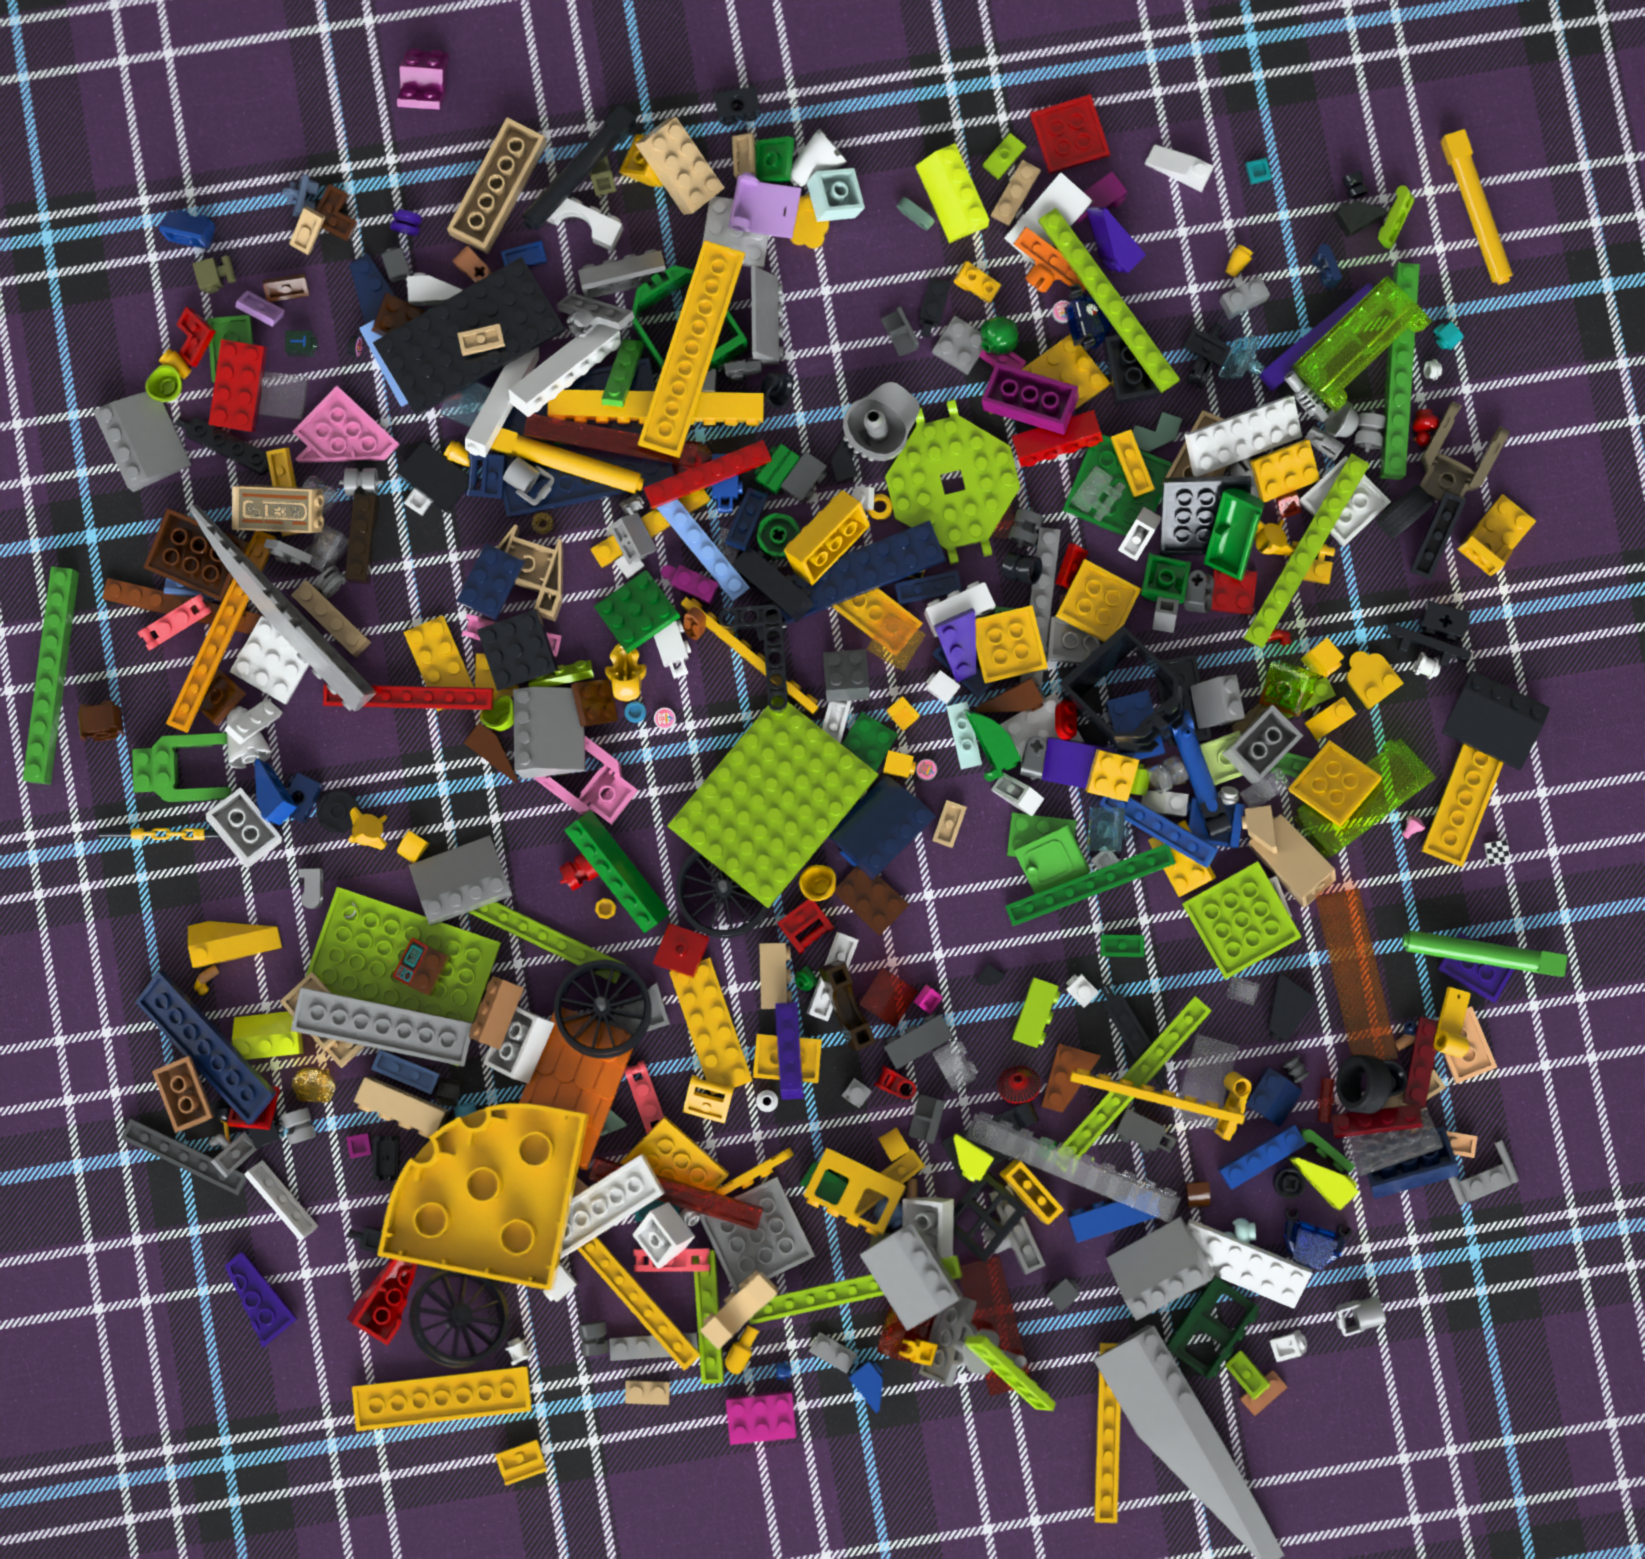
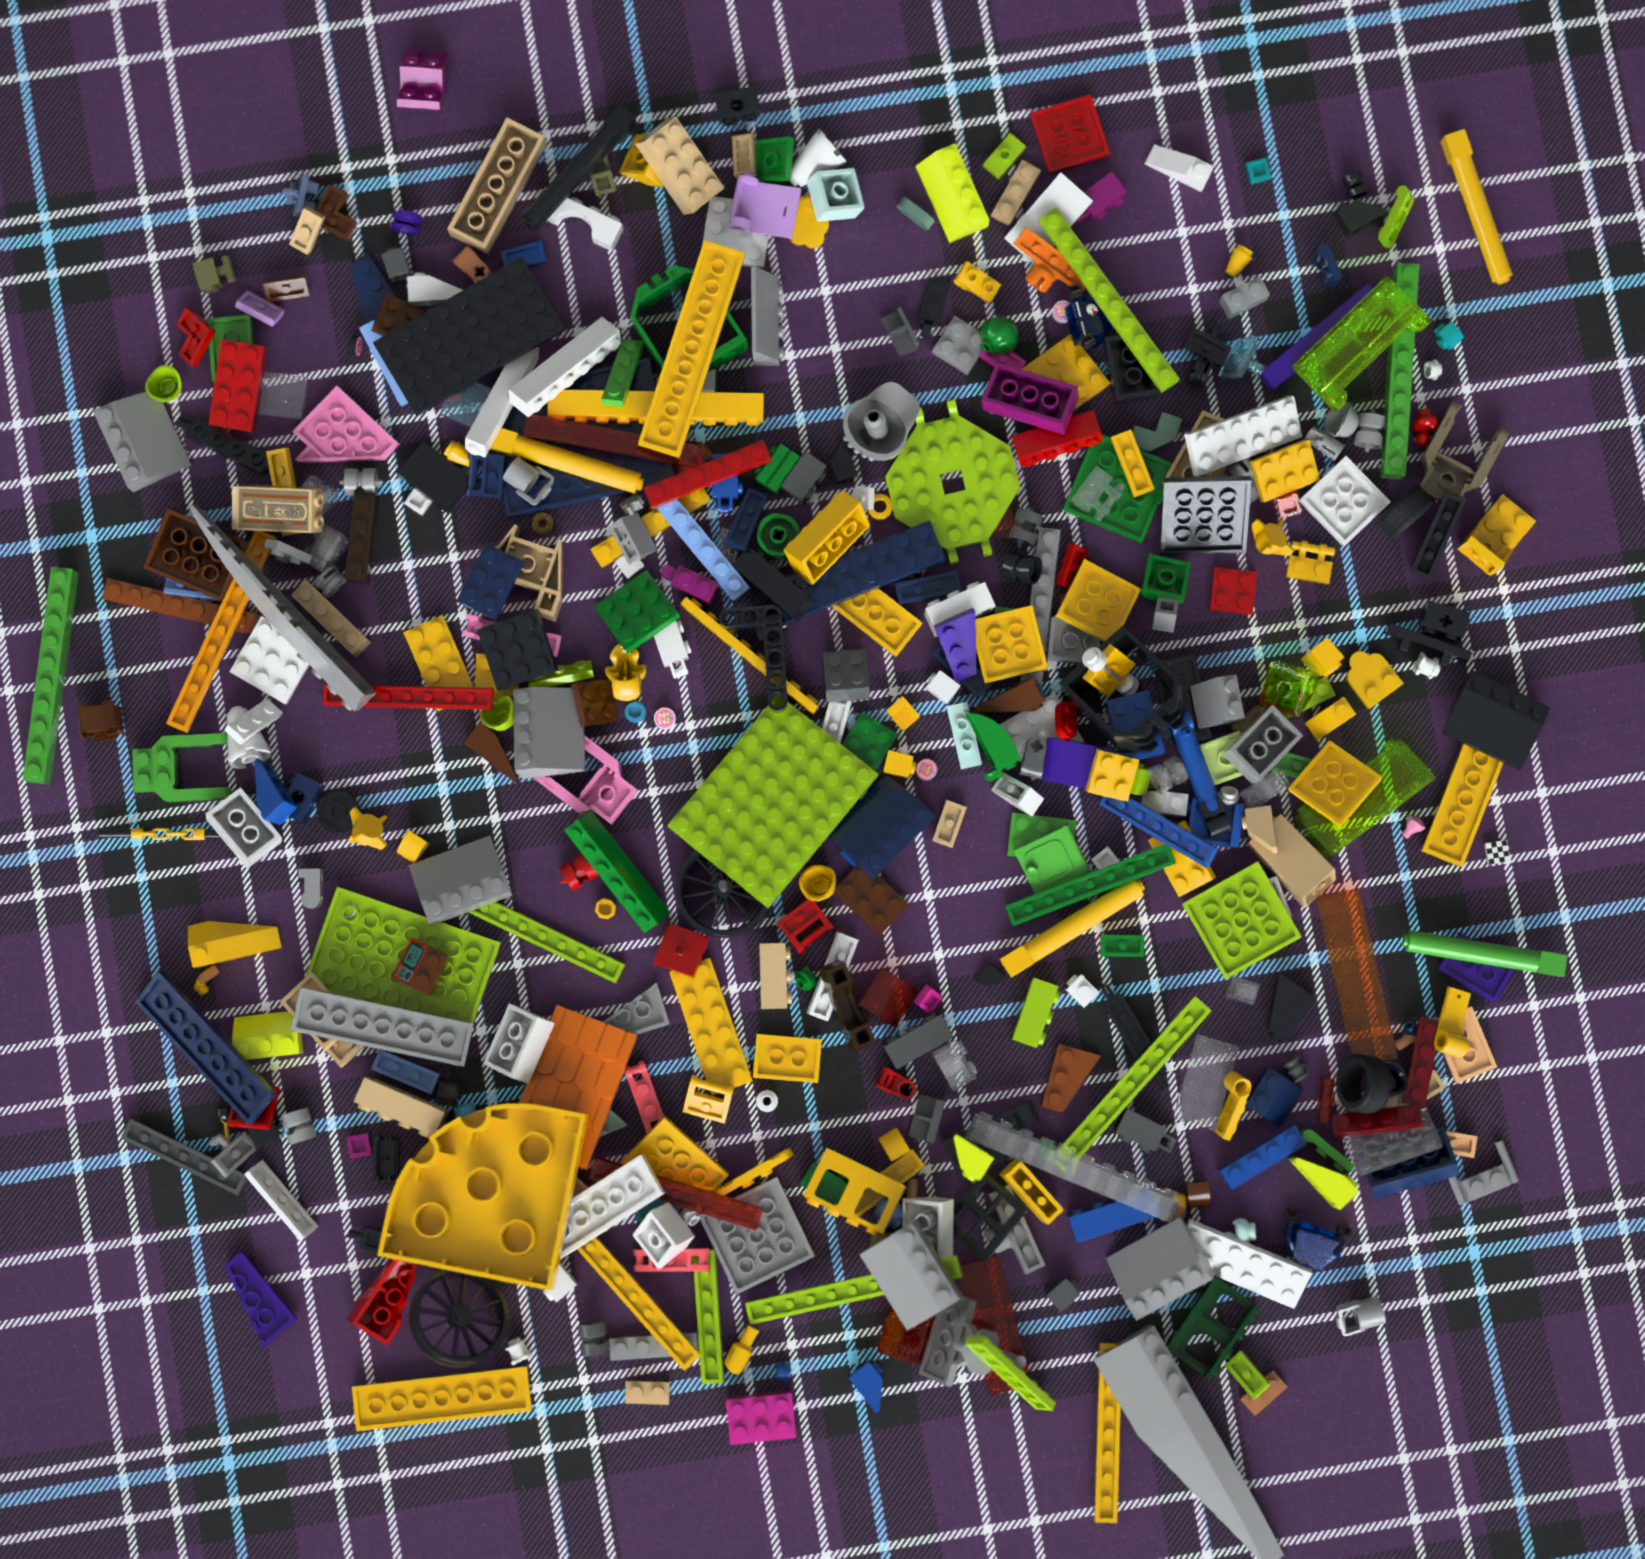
(173, 359): yellow cone -> none
(175, 622): coral plate -> none
(183, 1094): medium nougat slope -> none
(188, 229): blue slope -> none
(220, 697): reddish brown plate -> none
(300, 343): clear green brick -> none
(313, 1085): clear yellow plate -> none
(481, 339): tan plate -> none
(496, 1012): medium nougat slope -> none
(521, 1462): yellow plate -> none
(587, 313): light grey plate -> none
(602, 1008): black wheel -> none
(622, 274): light grey slope -> none
(694, 623): dark orange beam -> none
(739, 370): dark grey hinge -> none
(739, 1308): tan brick -> none
(777, 389): black helmet -> none
(789, 1050): dark purple arch -> none
(833, 1352): light grey plate -> none
(856, 1093): light grey brick -> none
(896, 642): clear yellow plate -> none
(920, 1351): yellow plate -> none
(1020, 1091): dish -> none
(1071, 927): none -> yellow brick
(1106, 829): clear light blue tile -> none
(1110, 671): none -> plate
(1113, 243): dark purple slope -> none
(1140, 533): white slope -> none
(1166, 1097): yellow plate -> none
(1181, 1208): none -> arm
(1199, 593): dark grey piece -> none
(1234, 532): green container -> none
(1284, 637): red arm -> none
(1289, 1183): black wheel -> none
(1289, 1346): white bracket -> none
(1306, 397): light grey hinge -> none
(1306, 551): lime plate -> none

